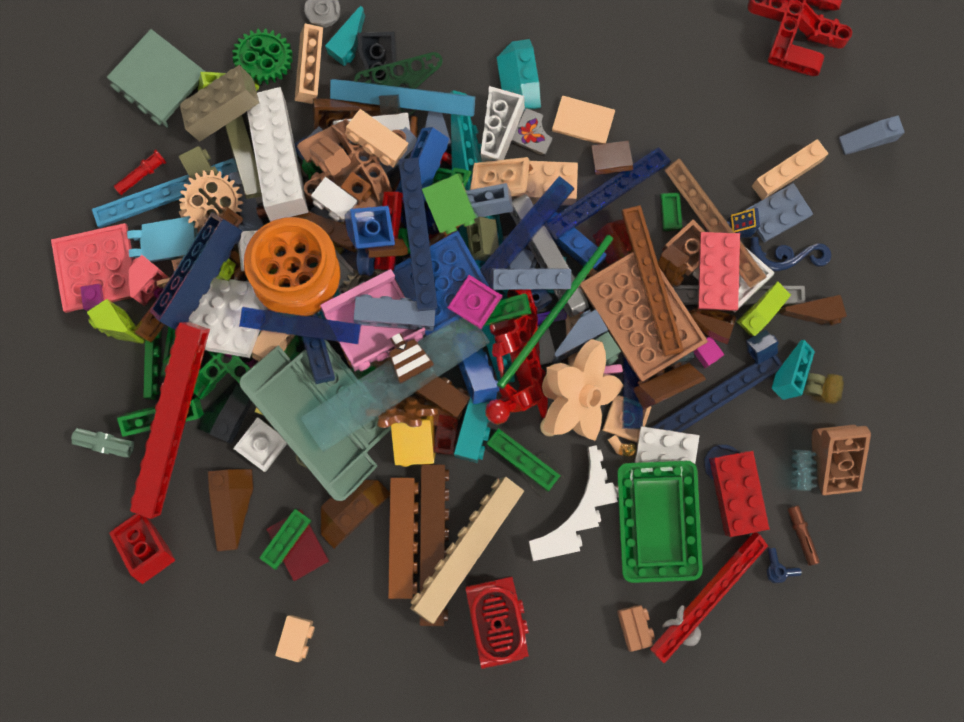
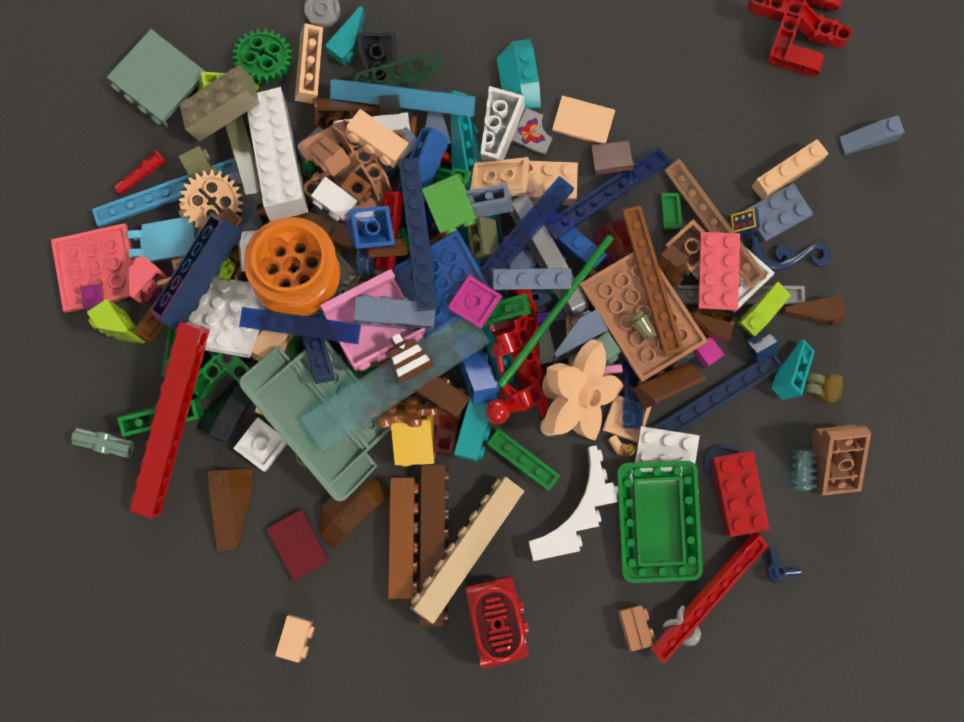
(141, 548): red slope -> none
(152, 368): green plate -> none
(285, 539): green plate -> none
(643, 325): none -> olive cone
(800, 527): copper pin -> none

